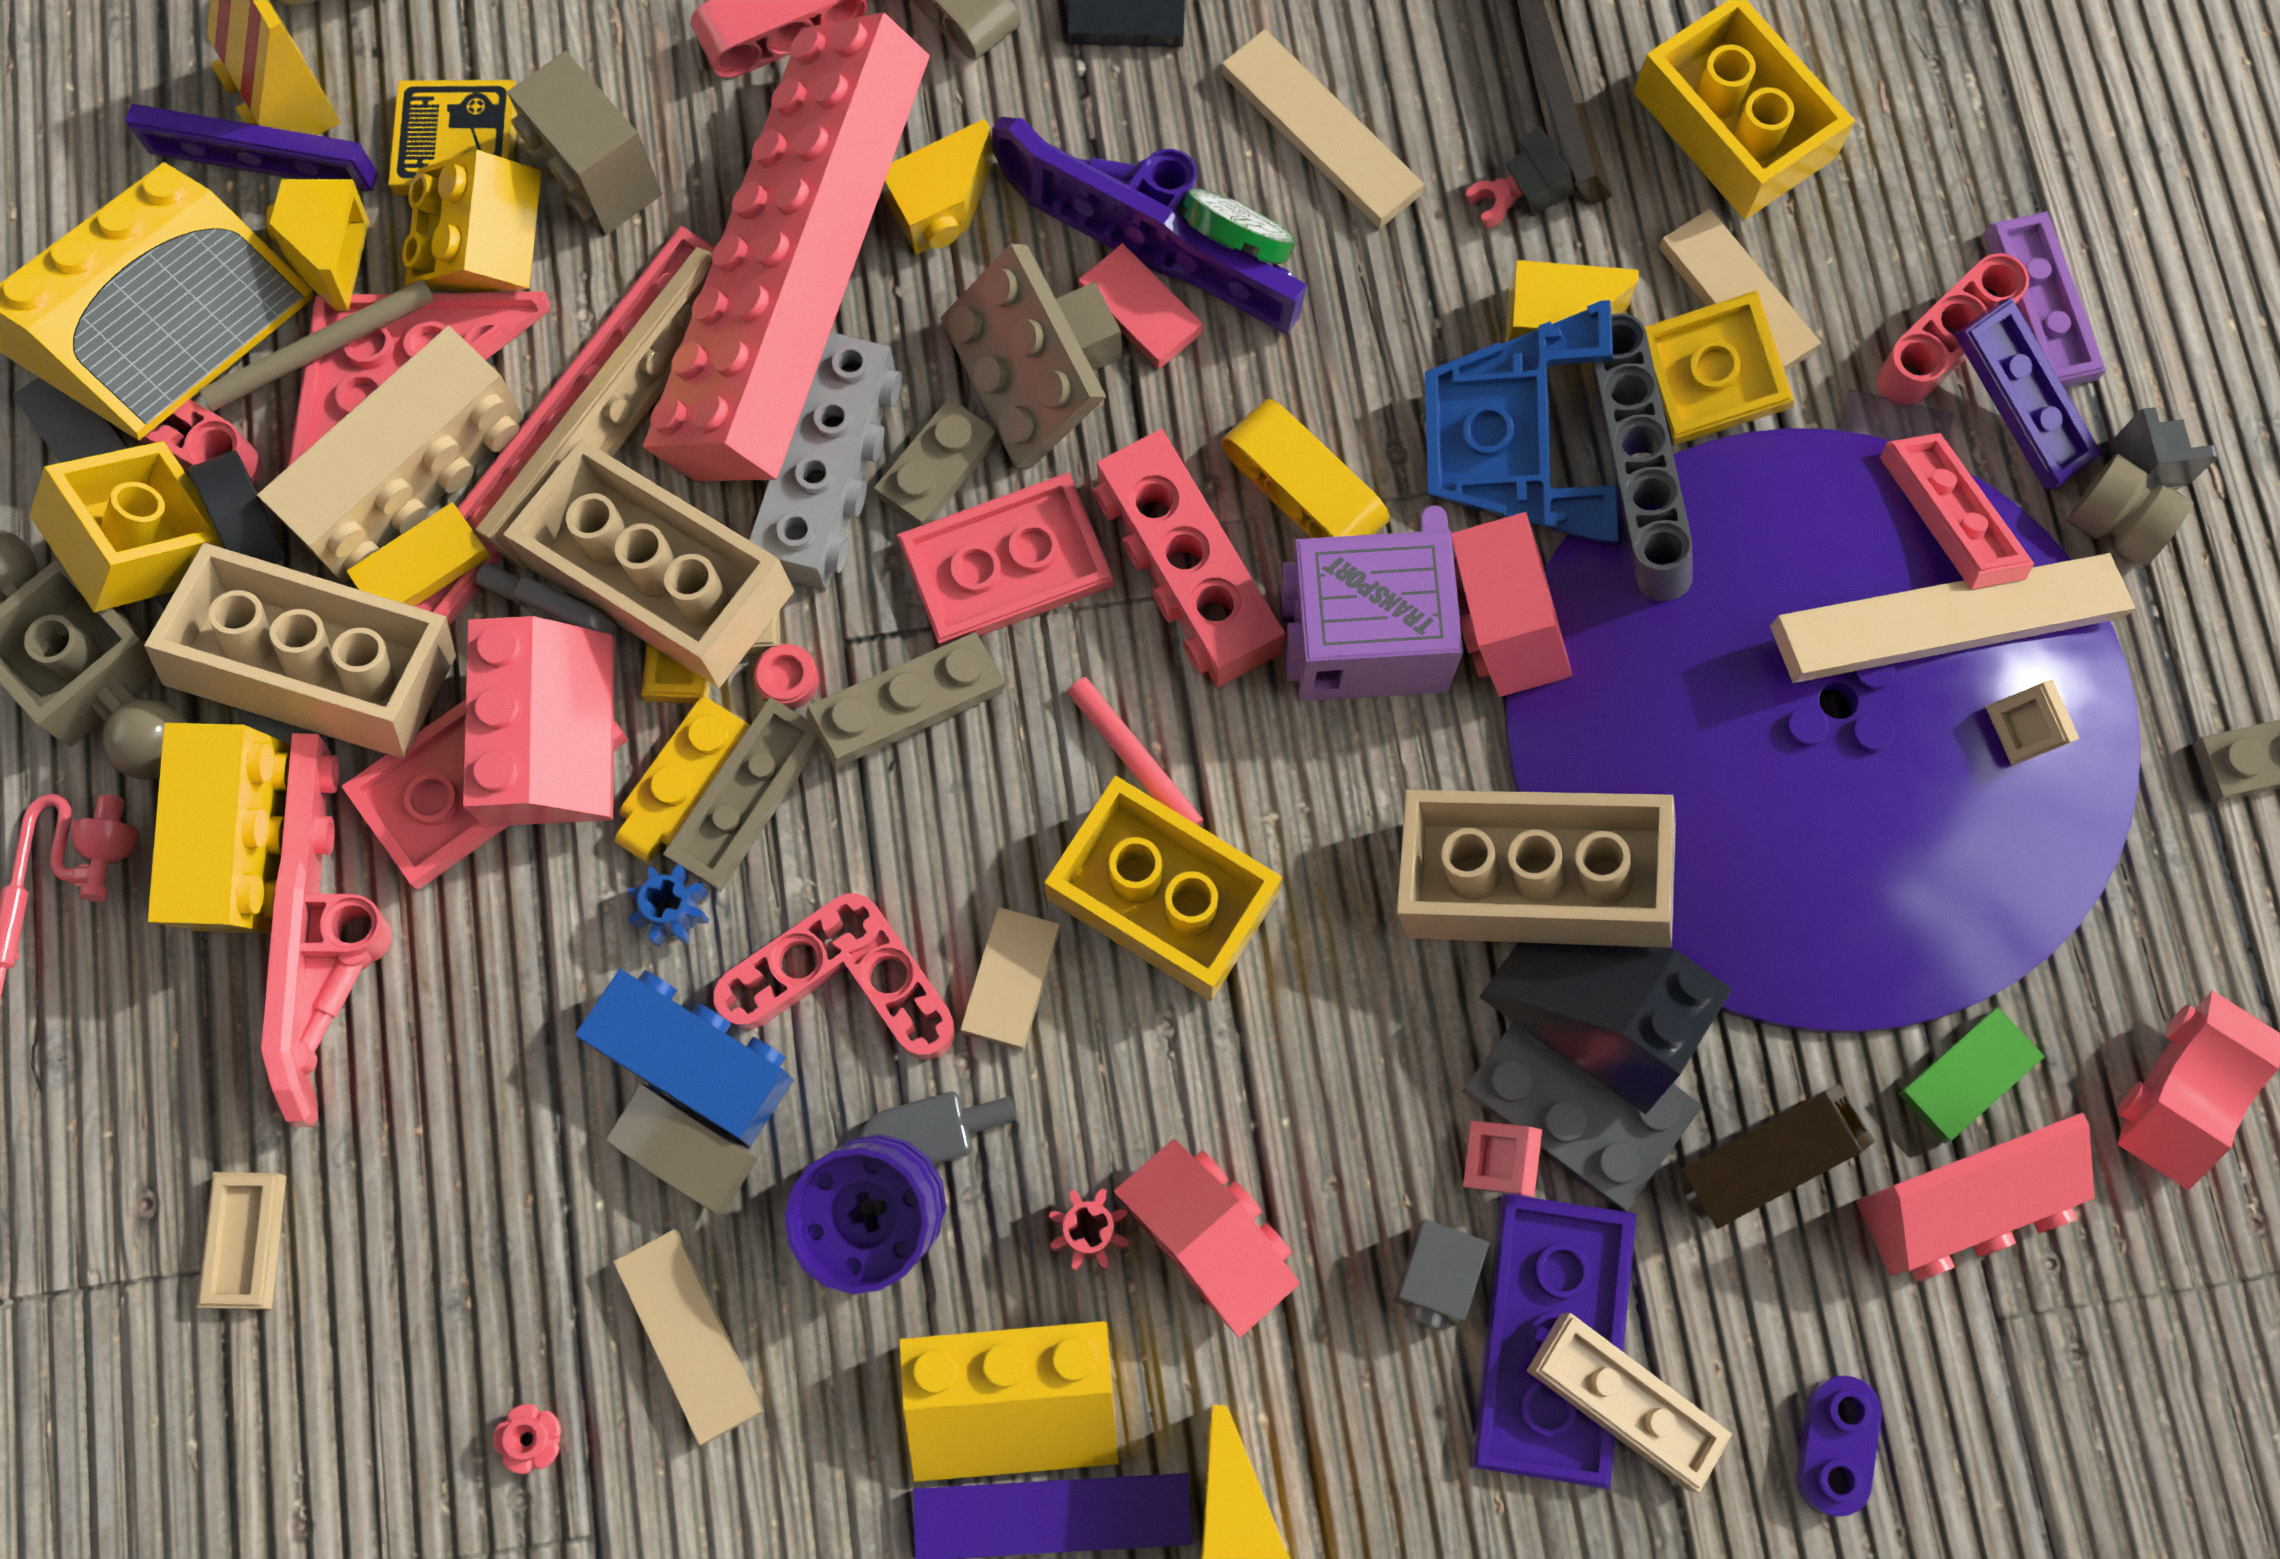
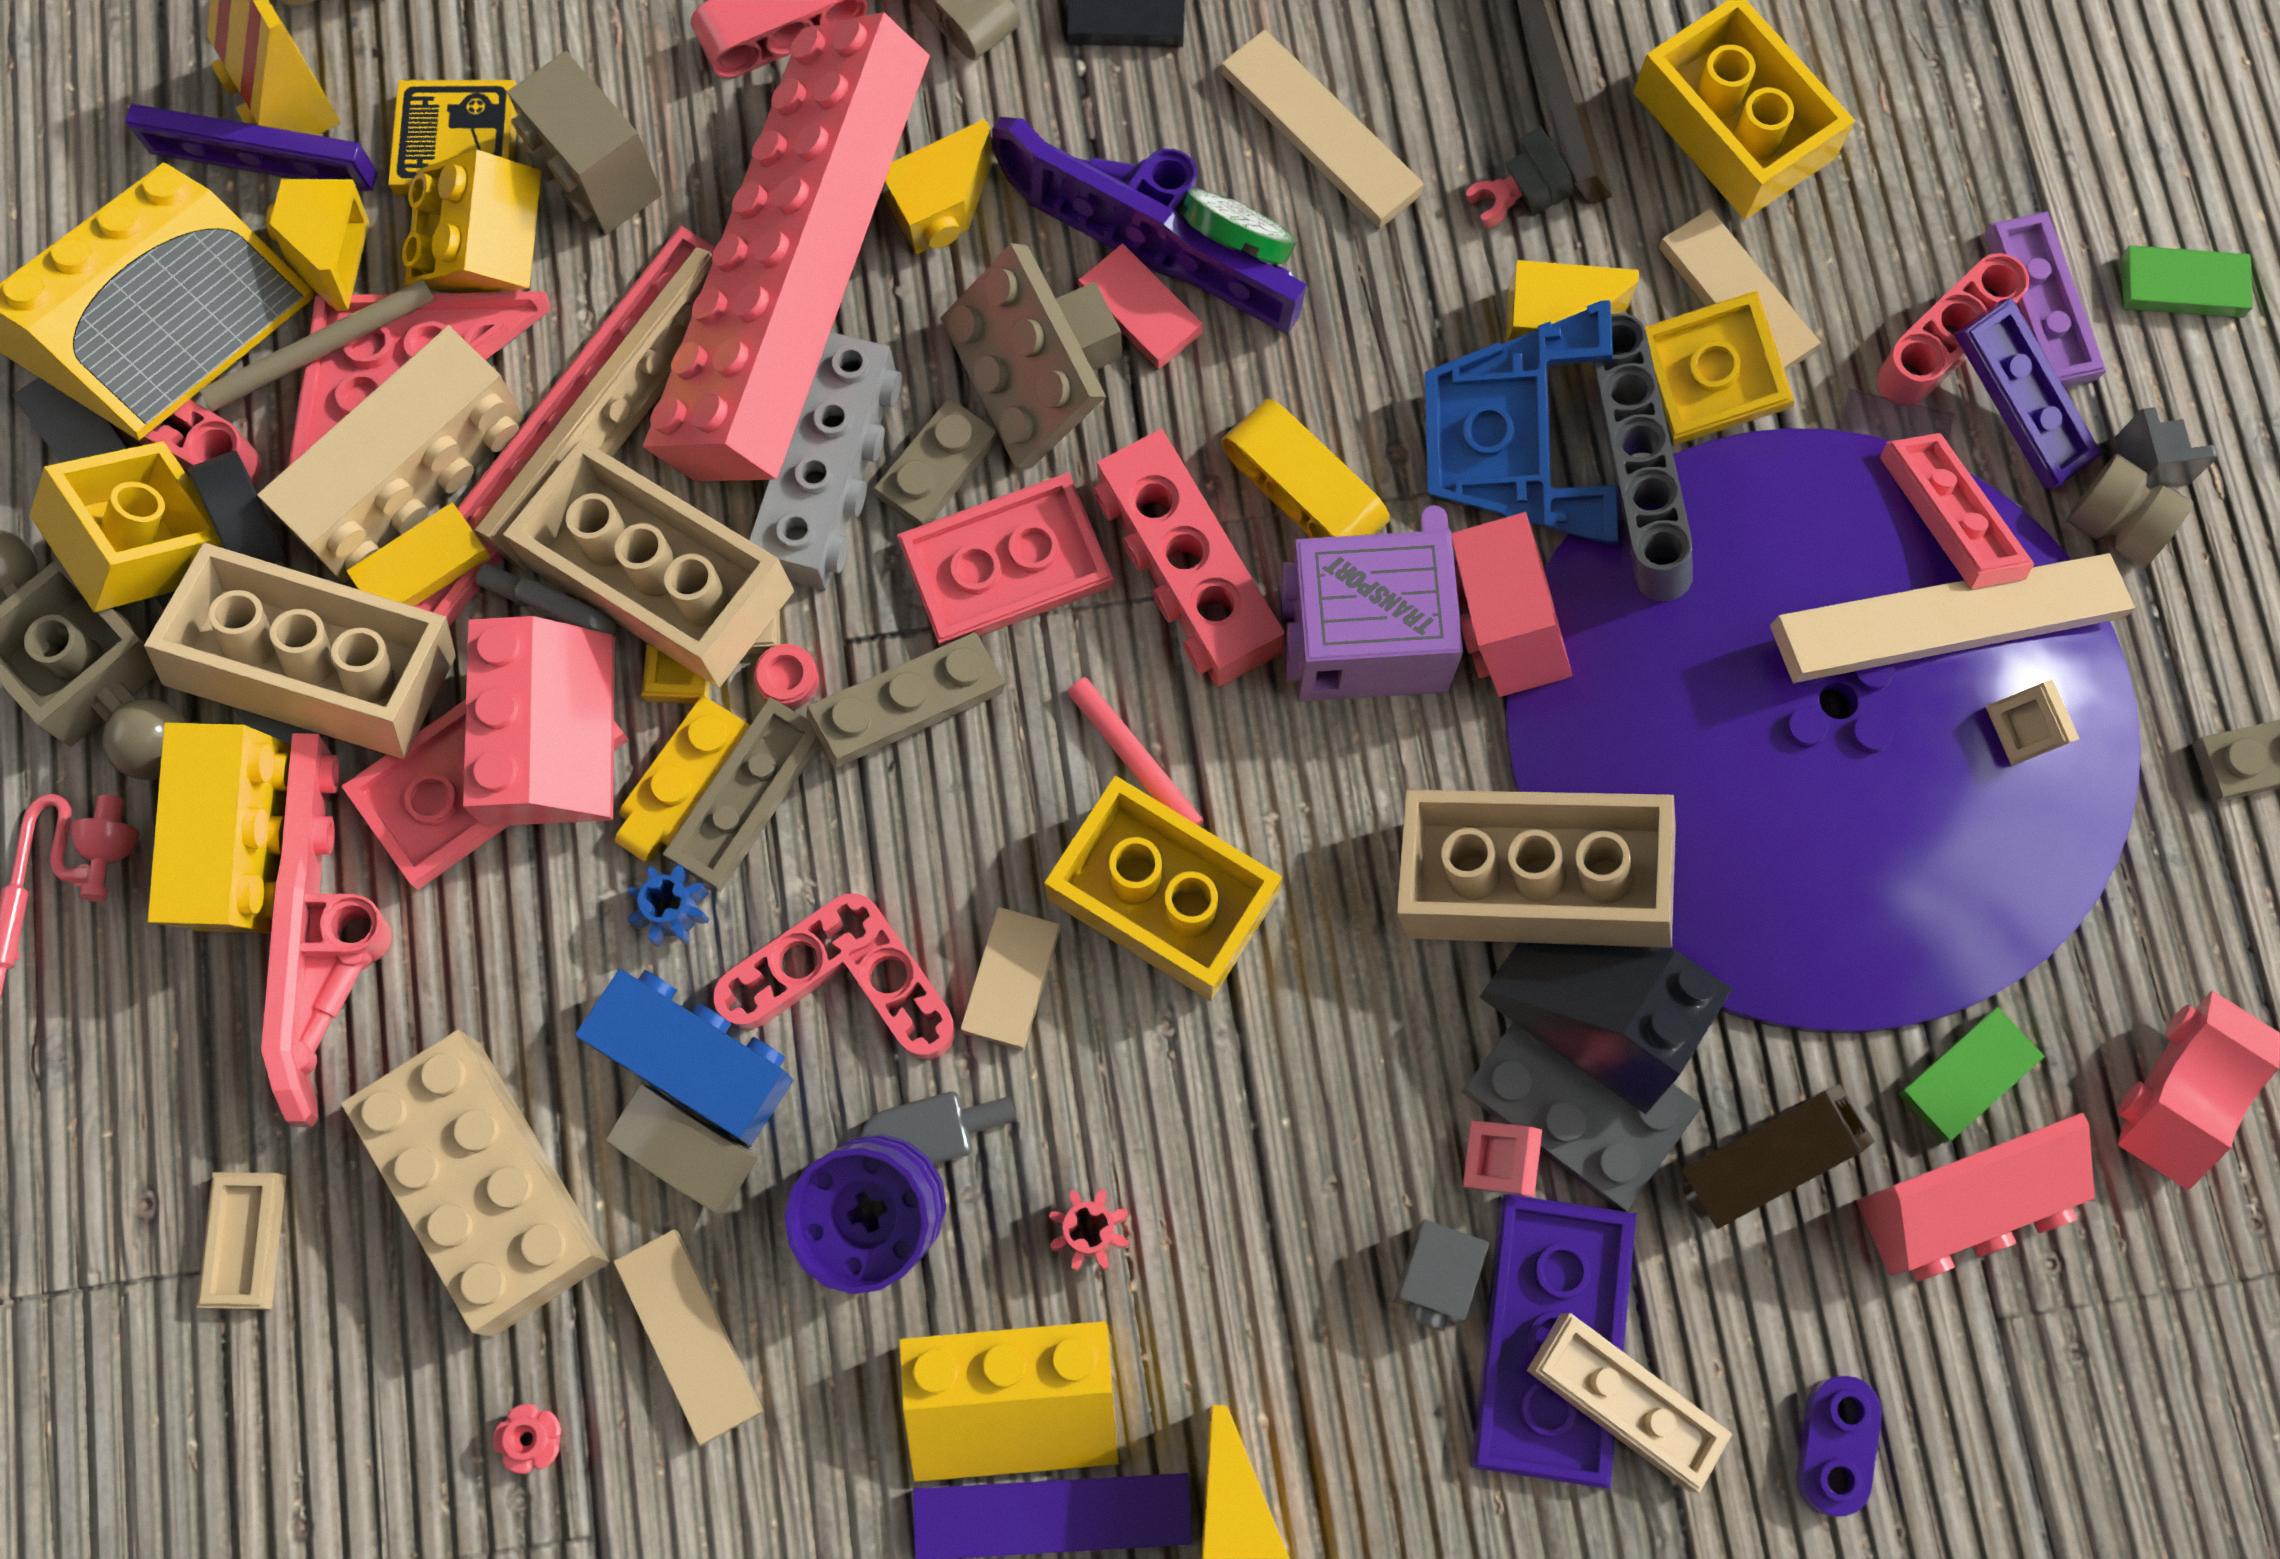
(474, 1184): none -> tan brick
(1210, 1234): coral brick -> none
(2187, 281): none -> bright green tile

